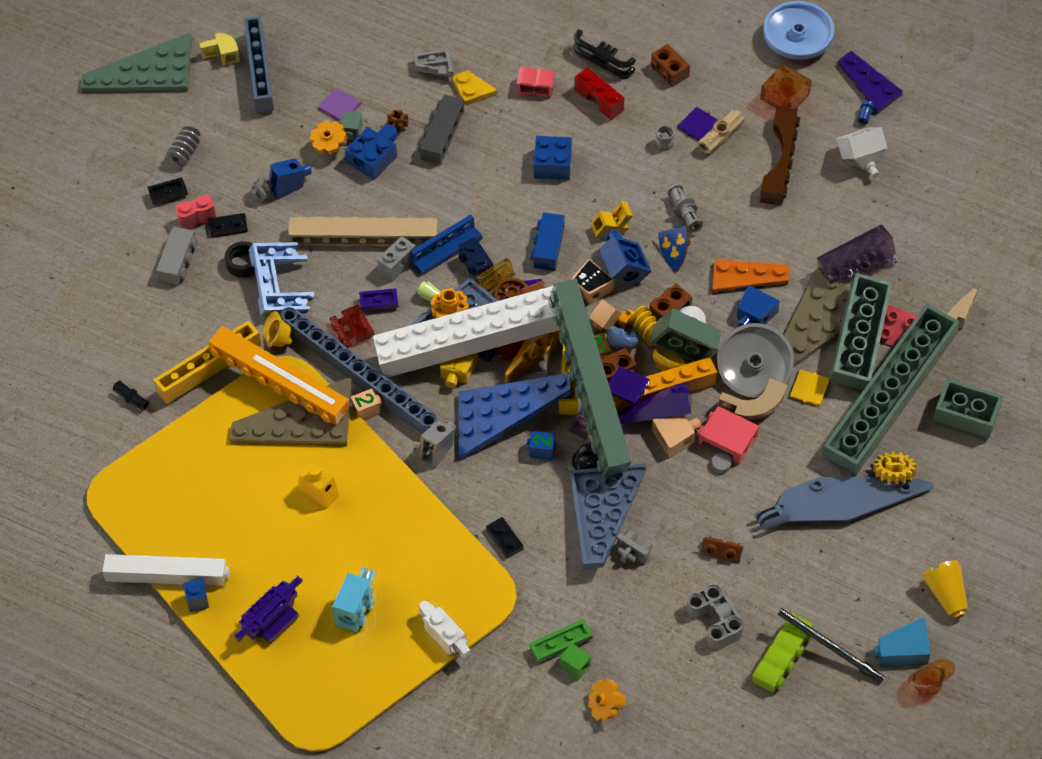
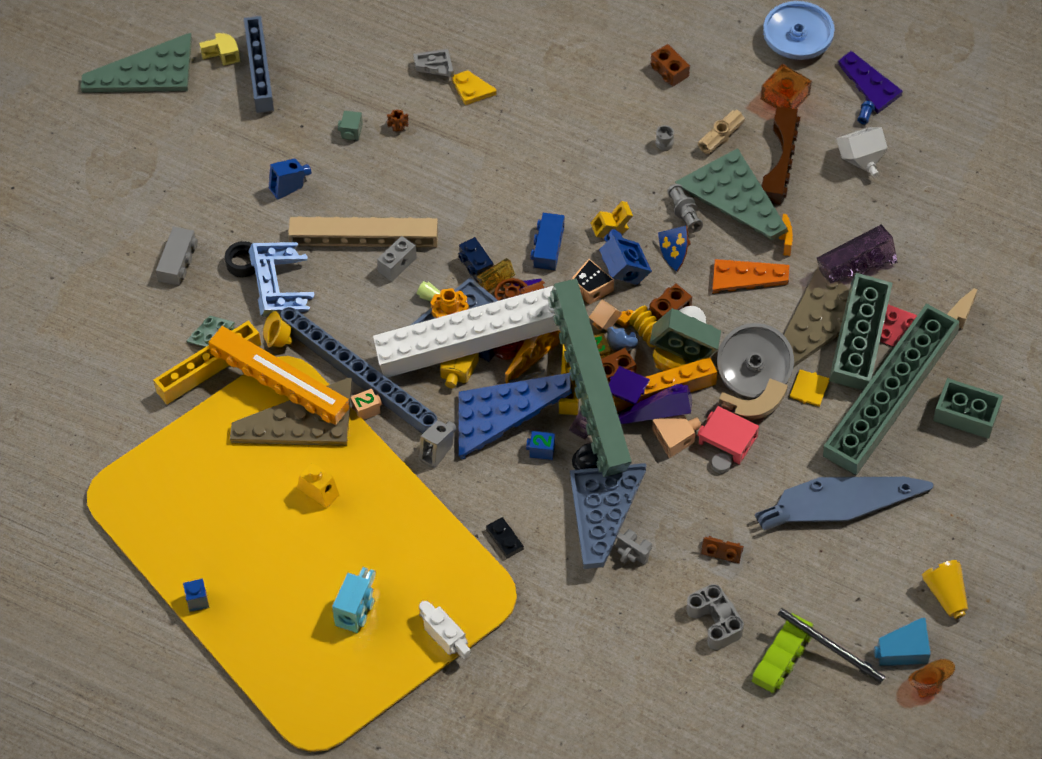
(130, 395): black pin -> none
(164, 569): white brick -> none
(167, 190): black plate -> none
(184, 145): light grey piece -> none
(195, 212): coral brick -> none
(208, 329): none -> sand green hinge
(228, 225): black plate -> none
(261, 189): light grey gear -> none
(270, 613): dark purple piece -> none
(328, 137): light orange plant -> none
(337, 103): medium lavender piece -> none
(356, 322): clear red plate -> none
(373, 151): blue brick -> none
(378, 299): dark purple plate -> none
(442, 129): dark grey brick -> none
(445, 247): blue fence -> none
(535, 82): coral brick -> none
(552, 157): blue brick -> none
(560, 640): bright green plate -> none
(575, 661): bright green panel -> none
(603, 56): black piece -> none
(605, 700): light orange plant -> none
(609, 100): red arch -> none
(697, 123): dark purple piece -> none
(736, 192): none -> sand green wing
(756, 307): blue torso -> none
(788, 237): none -> light orange slope
(894, 467): yellow gear -> none

